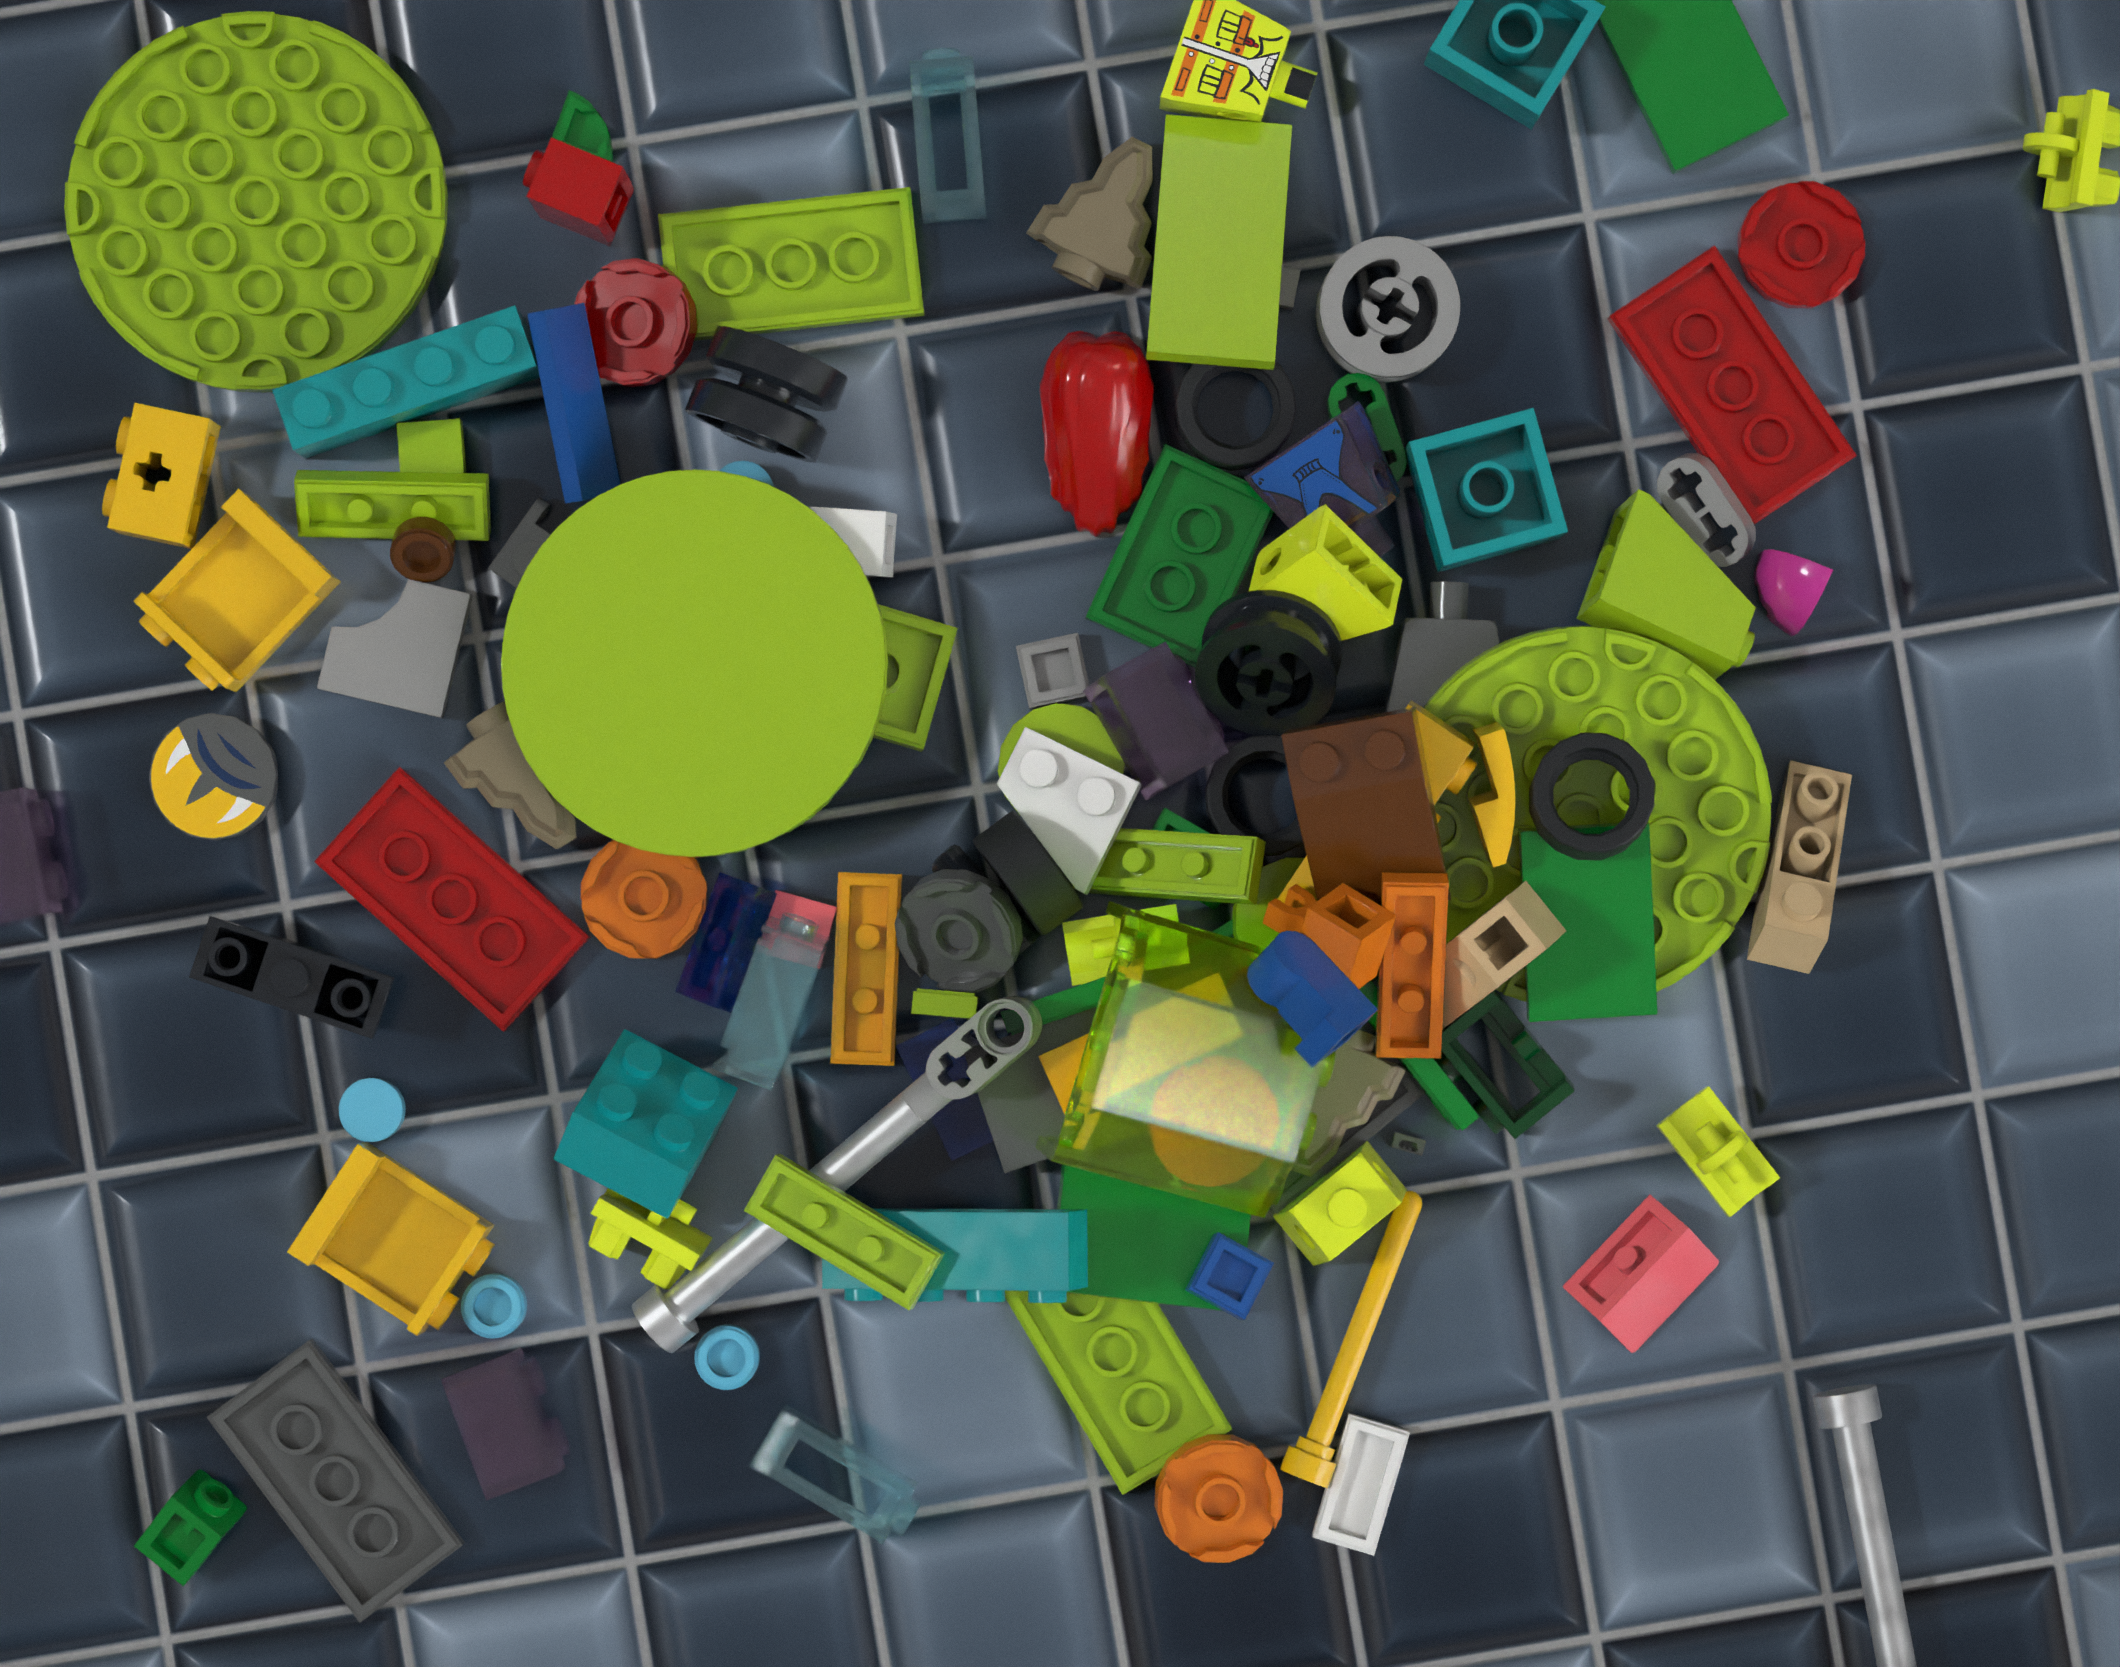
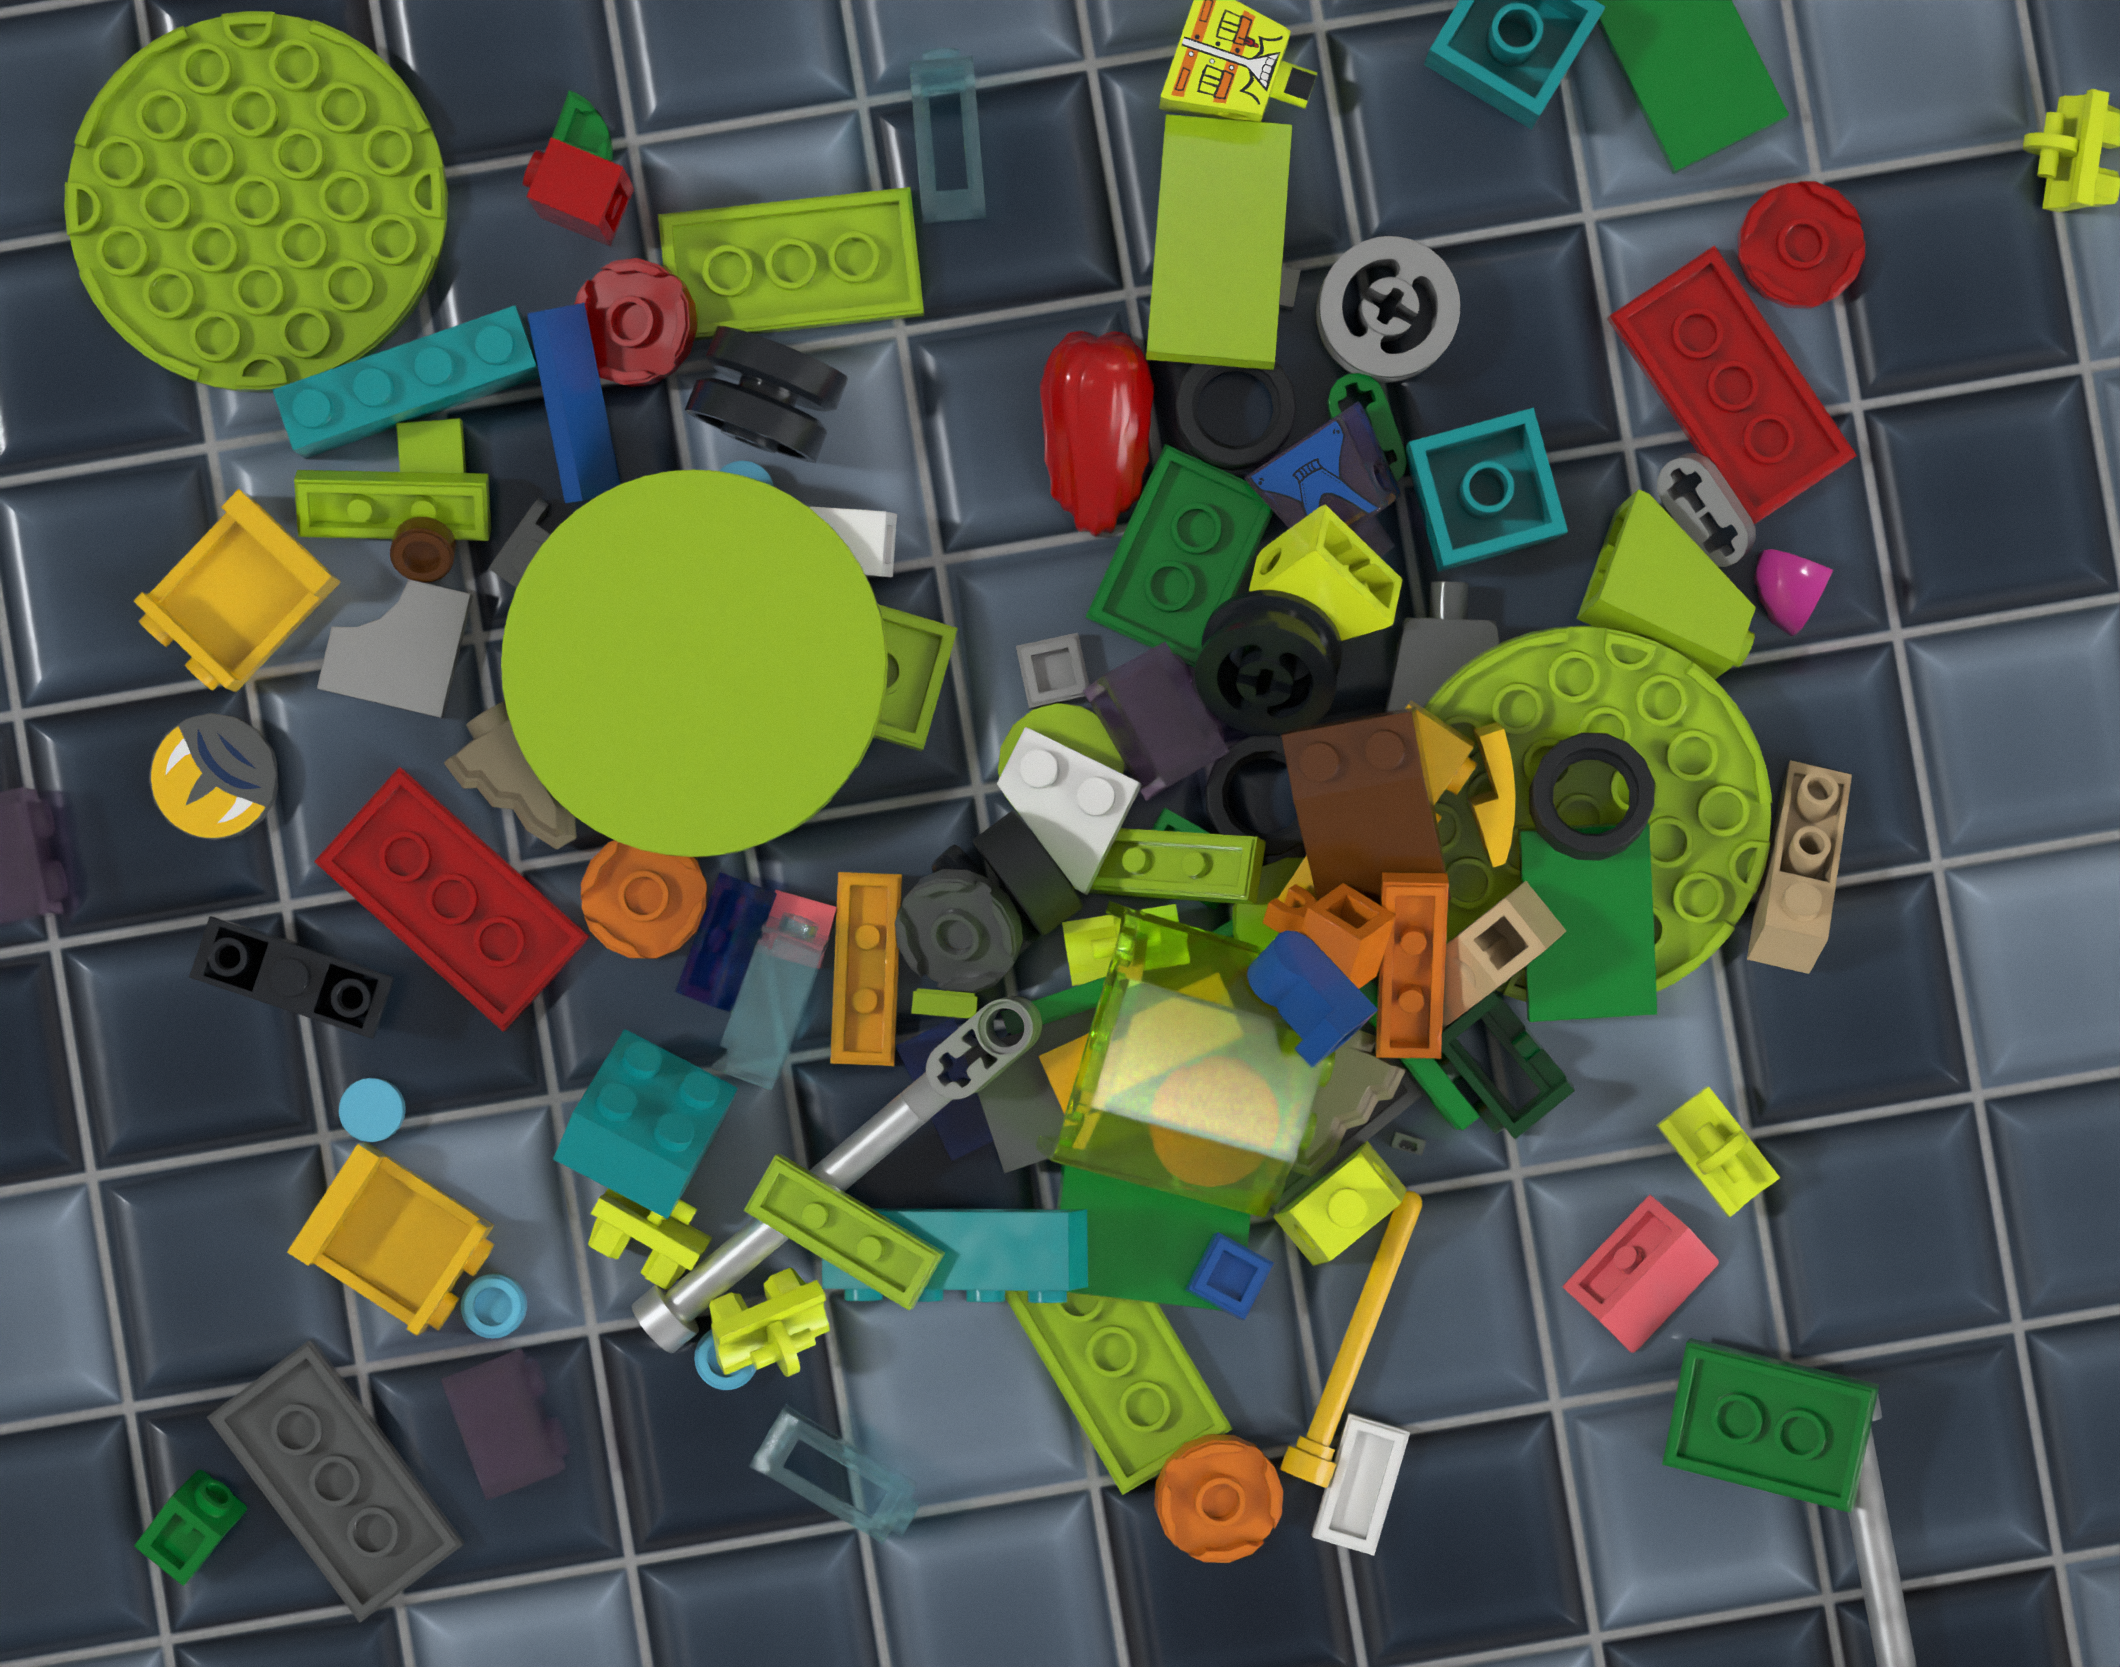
(173, 508): yellow brick -> none
(771, 1329): none -> neon yellow hips
(1102, 221): dark tan rock -> none
(1770, 1424): none -> green tile

